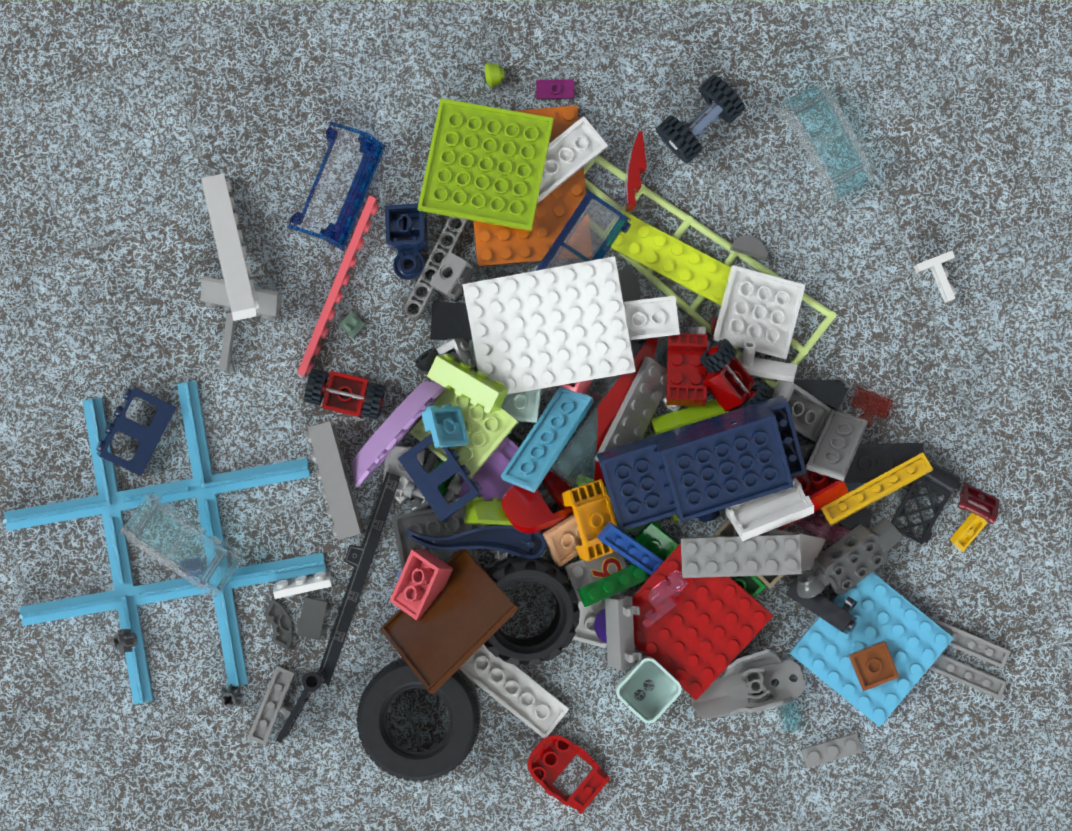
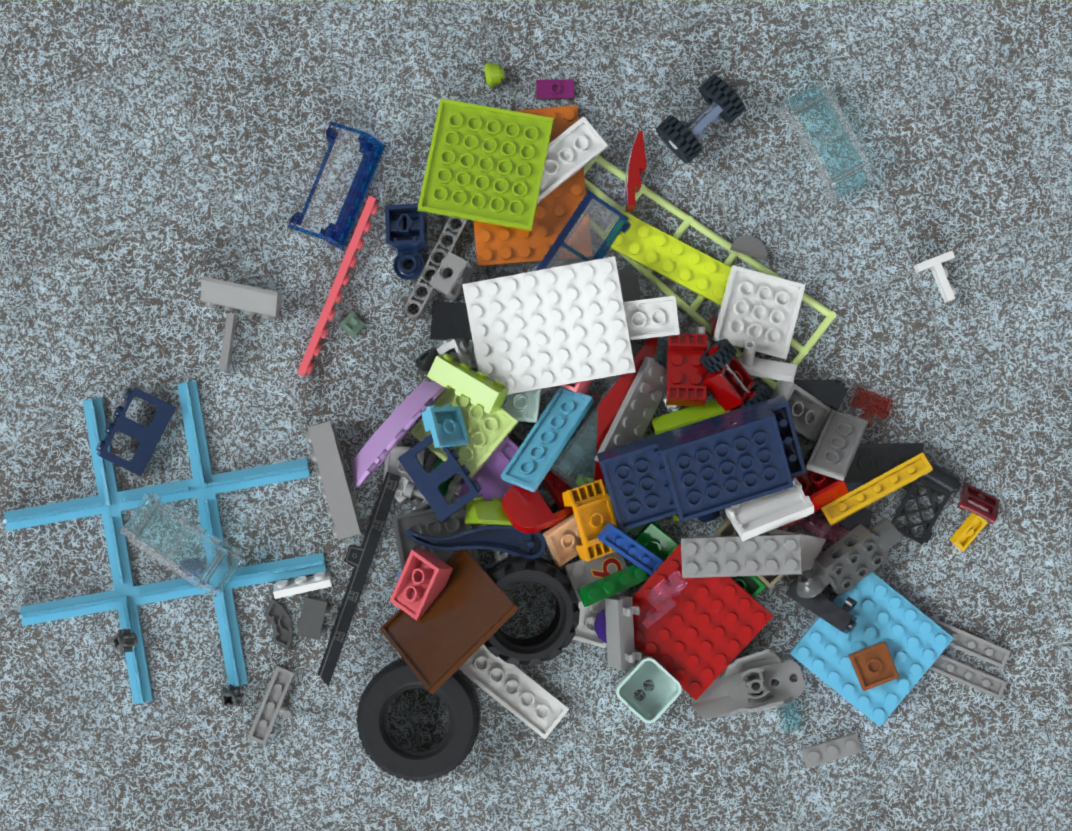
(228, 246): white brick -> none
(311, 682): black piece -> none
(345, 394): brick -> none
(549, 761): red slope -> none

